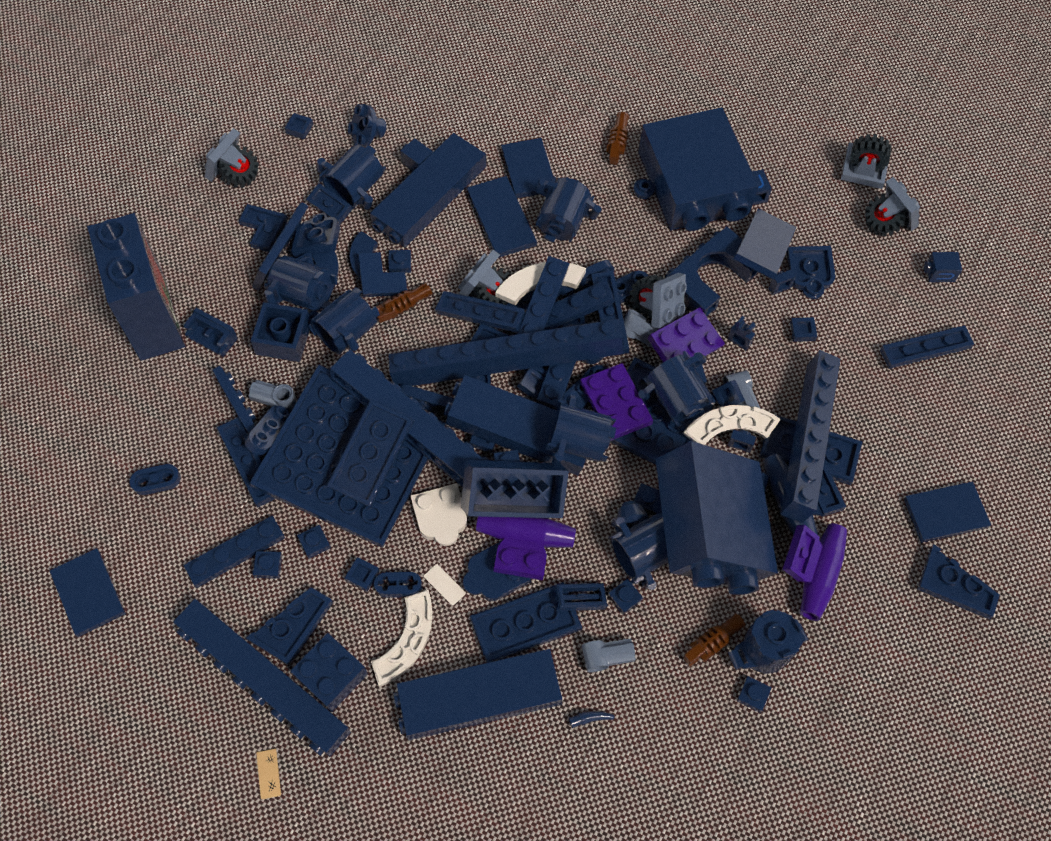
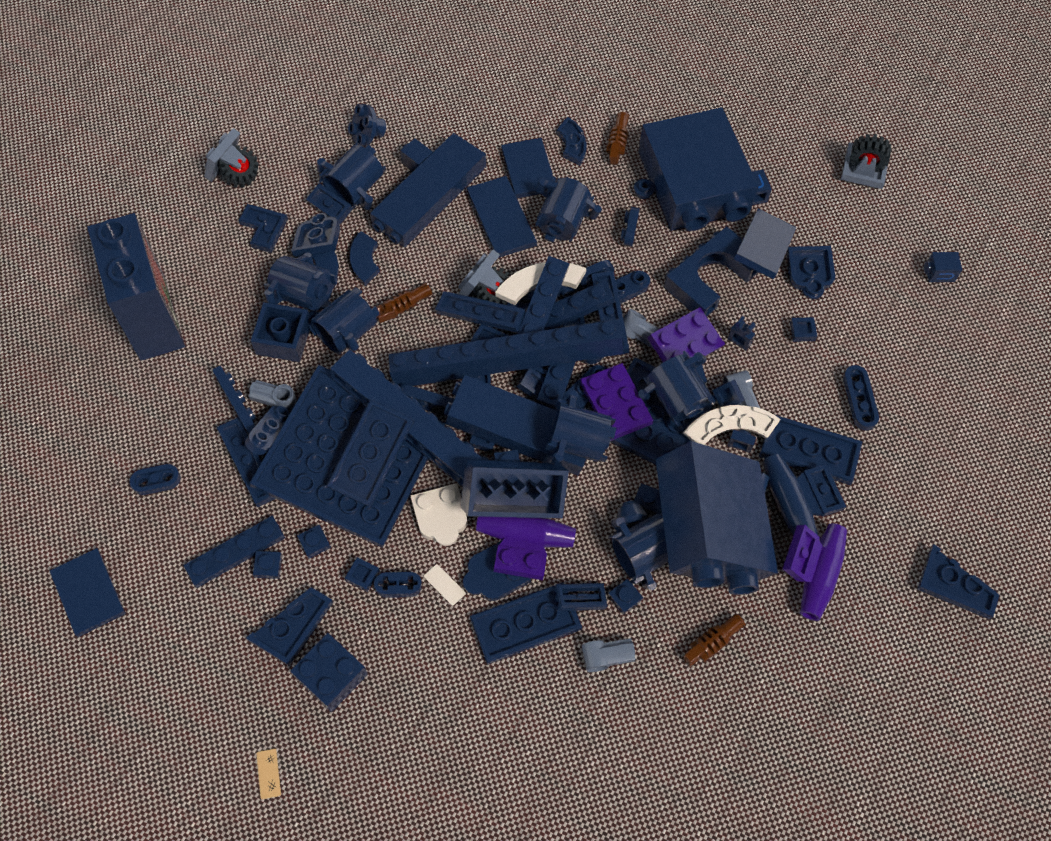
(210, 332): dark blue hinge -> none
(262, 678): dark blue brick -> none
(280, 245): dark blue tile -> none
(299, 126): dark blue plate -> none
(374, 281): dark blue tile -> none
(400, 261): dark blue plate -> none
(412, 642): white tile -> none
(477, 694): dark blue brick -> none
(574, 141): none -> dark blue tile
(586, 717): dark blue helmet -> none
(628, 233): none -> dark blue plate
(660, 298): sand blue plate -> none
(754, 694): dark blue plate -> none
(769, 643): dark blue container -> none
(782, 281): dark blue plate -> none
(810, 438): dark blue brick -> none
(863, 390): none -> dark blue plate
(892, 211): plate -> none
(926, 347): dark blue plate -> none
(947, 512): dark blue tile -> none

